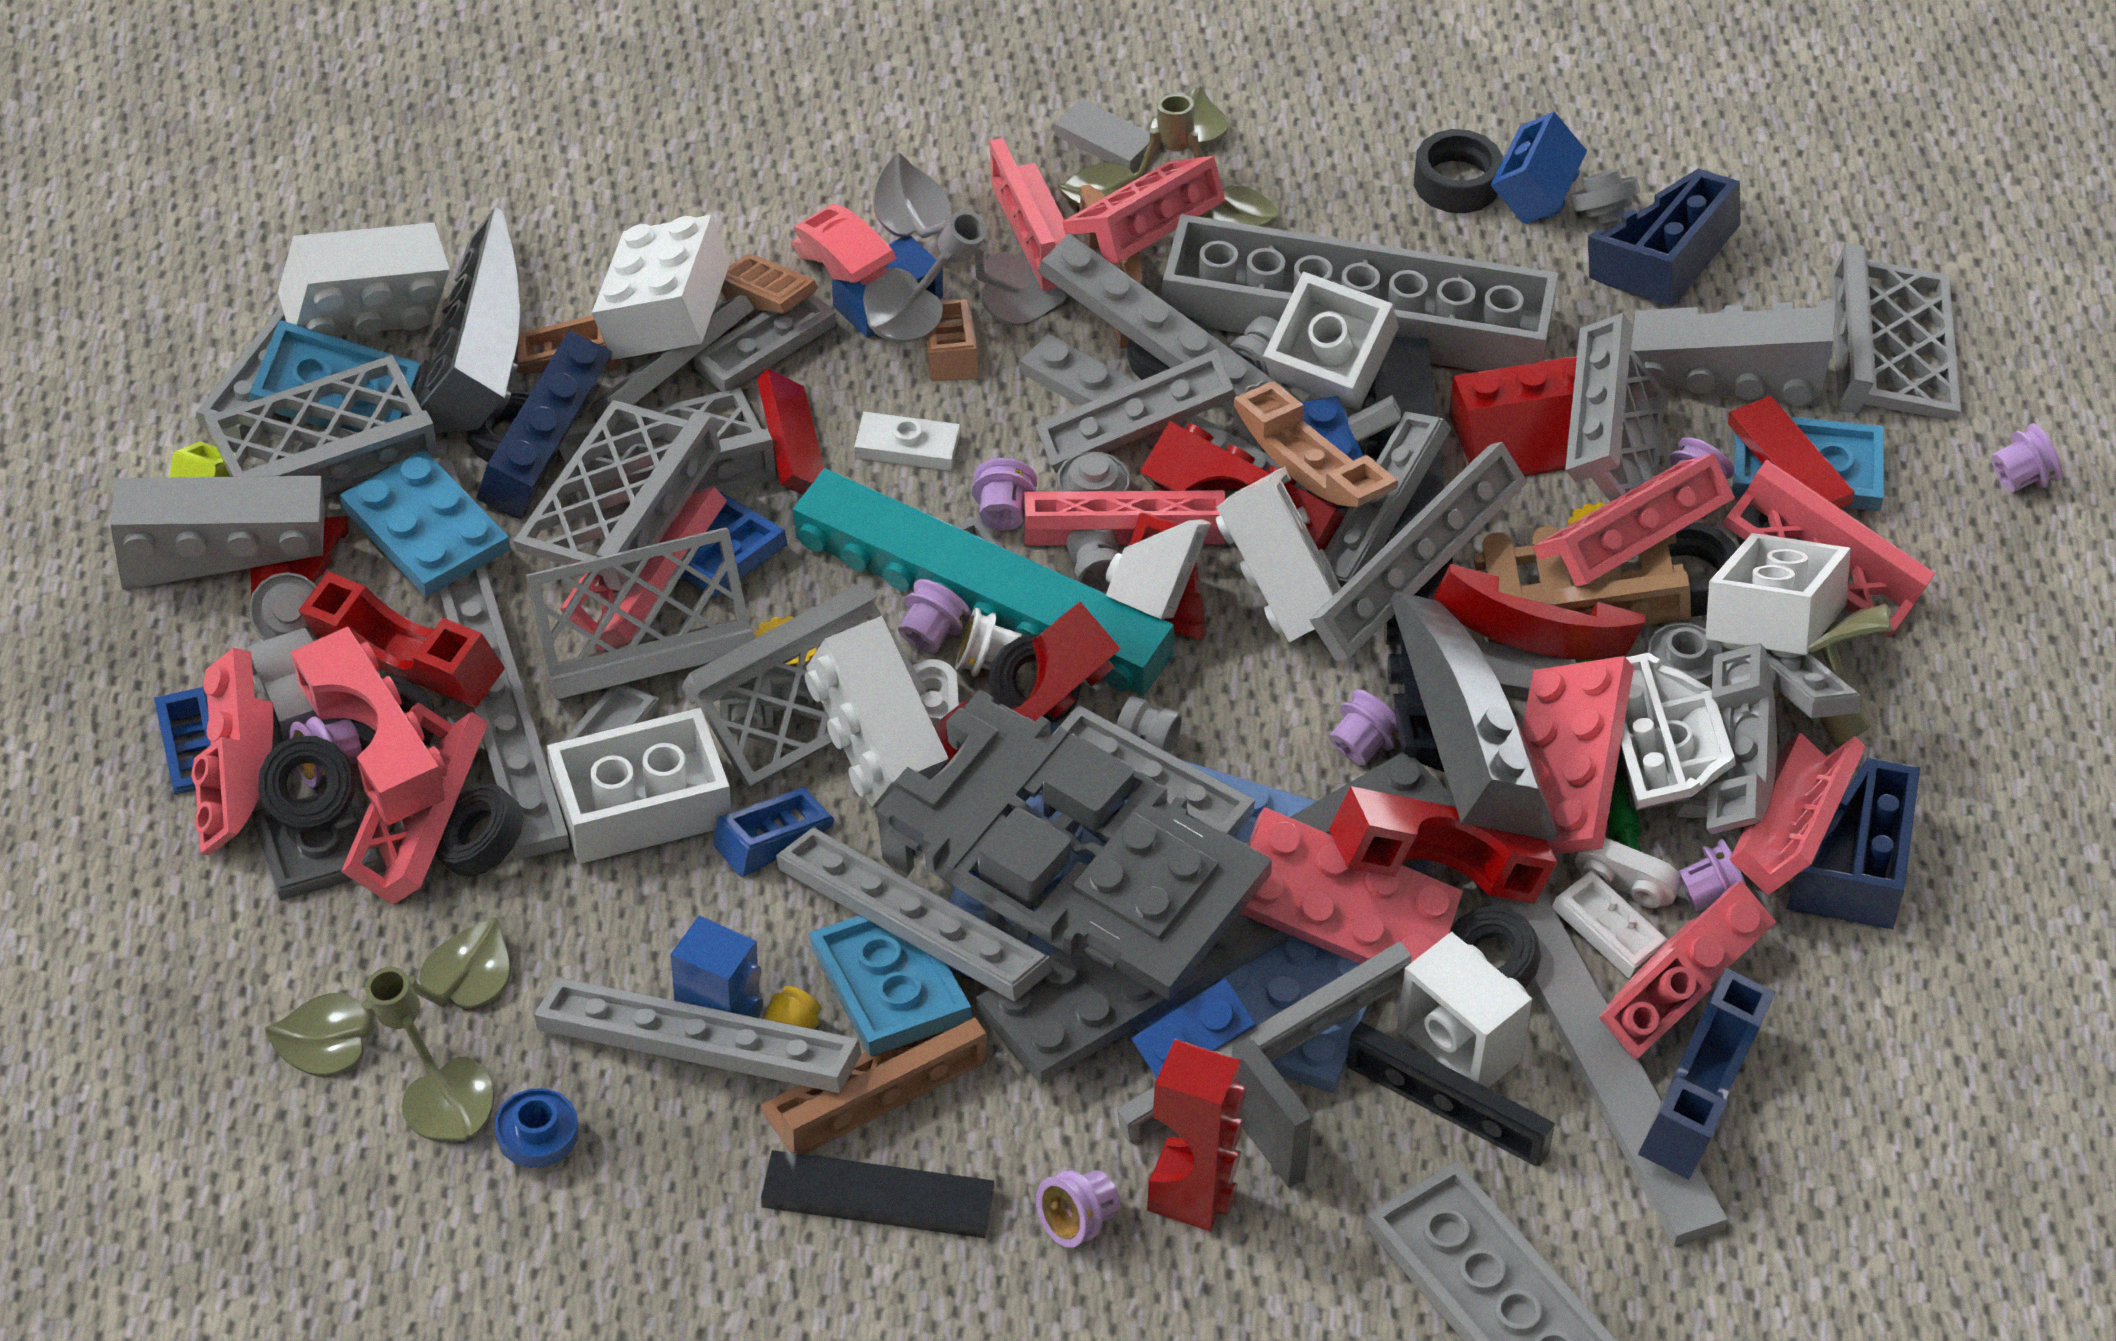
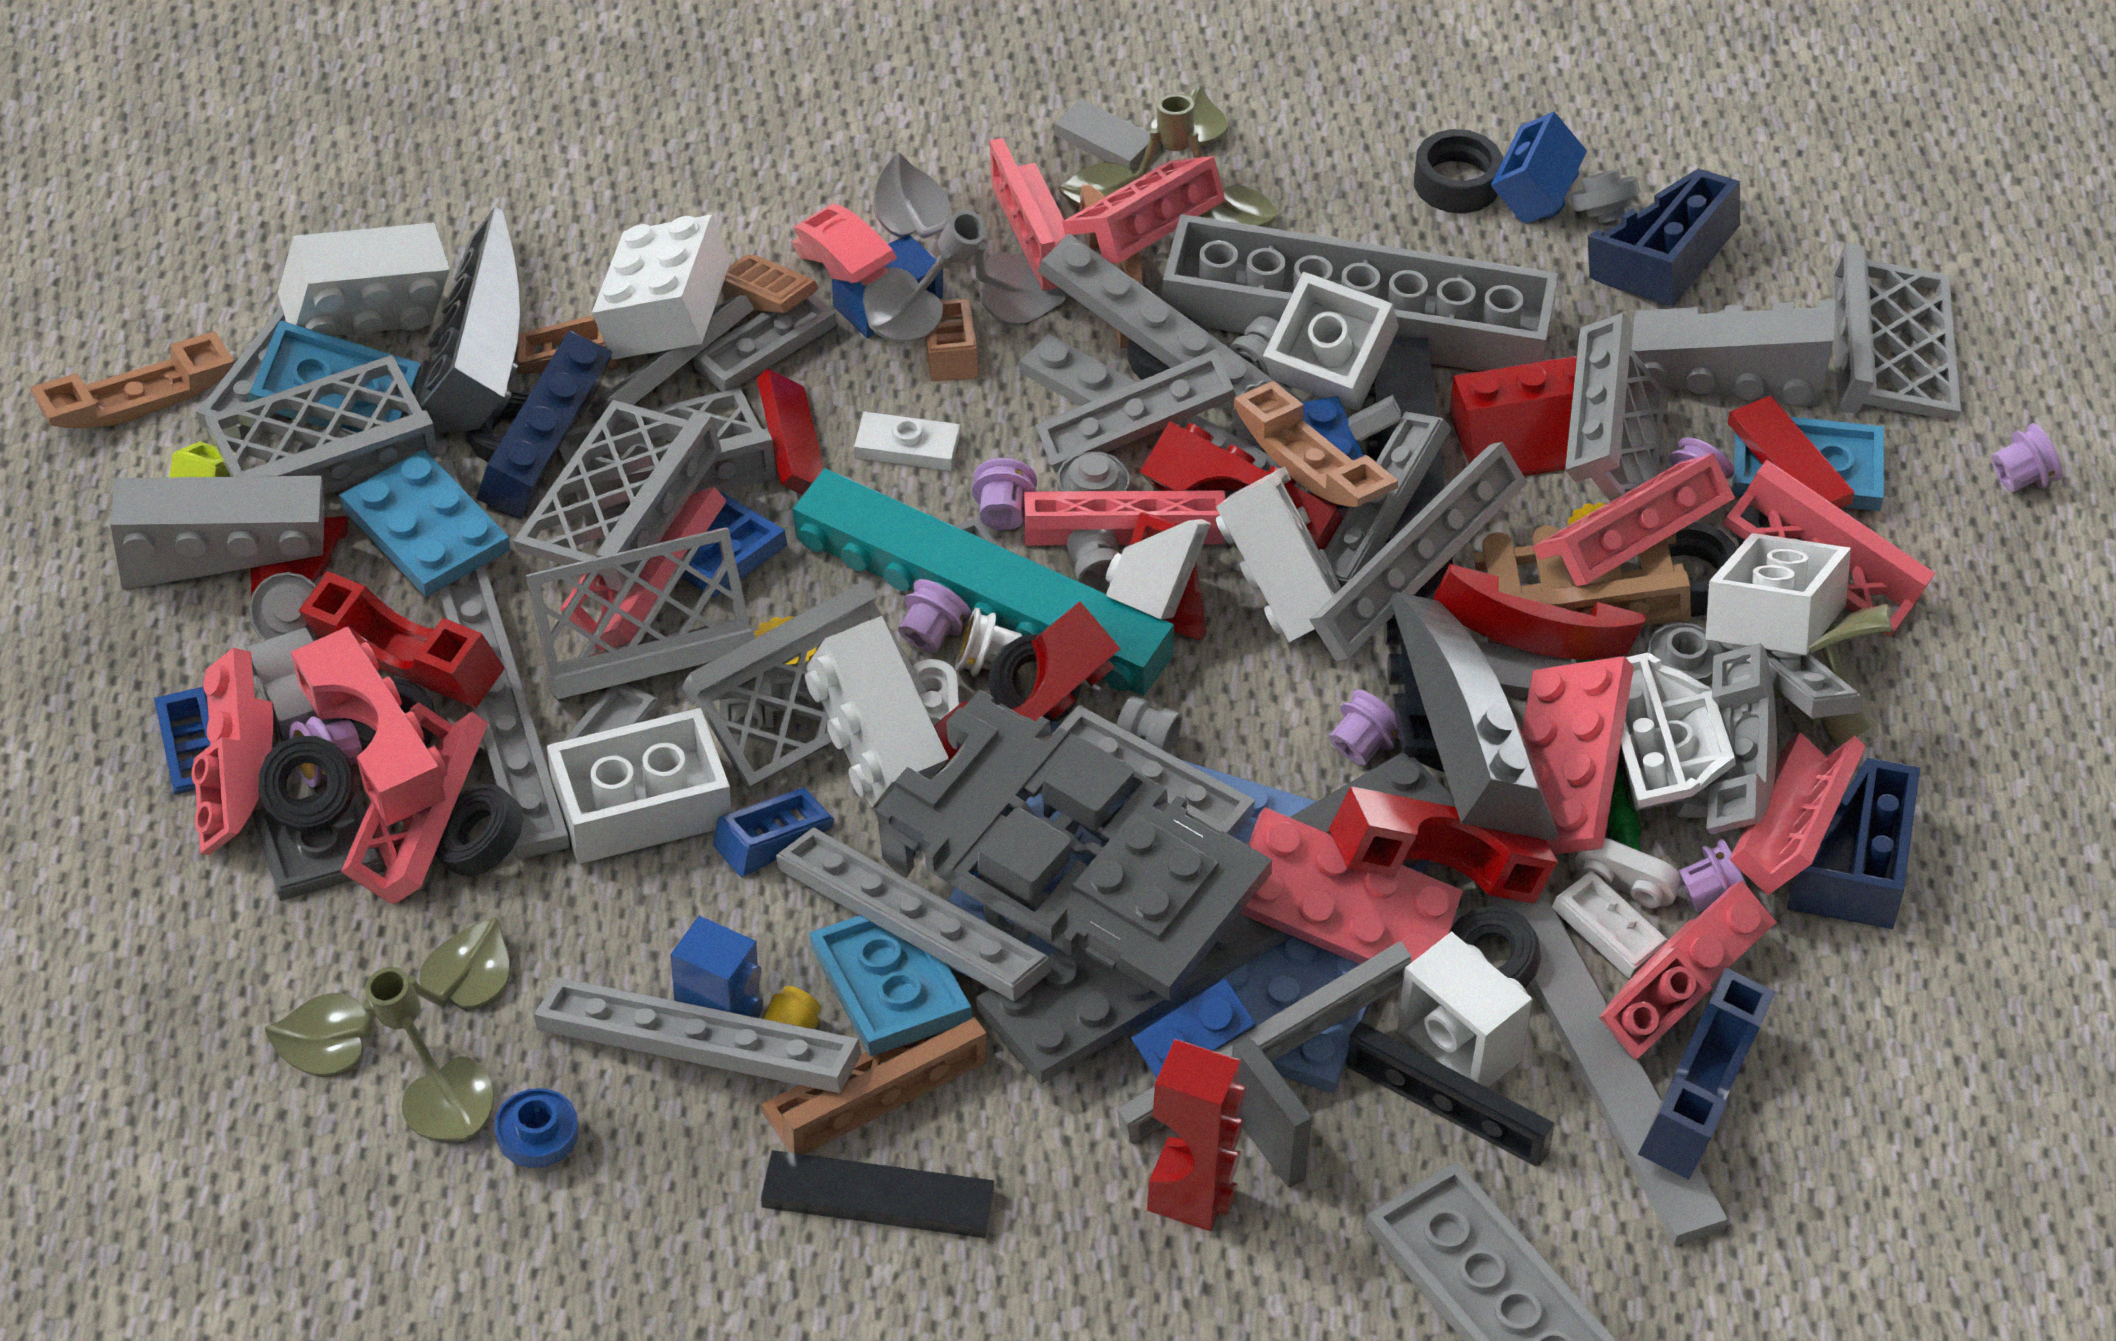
(128, 396): none -> nougat slope
(1072, 1207): lavender piece -> none

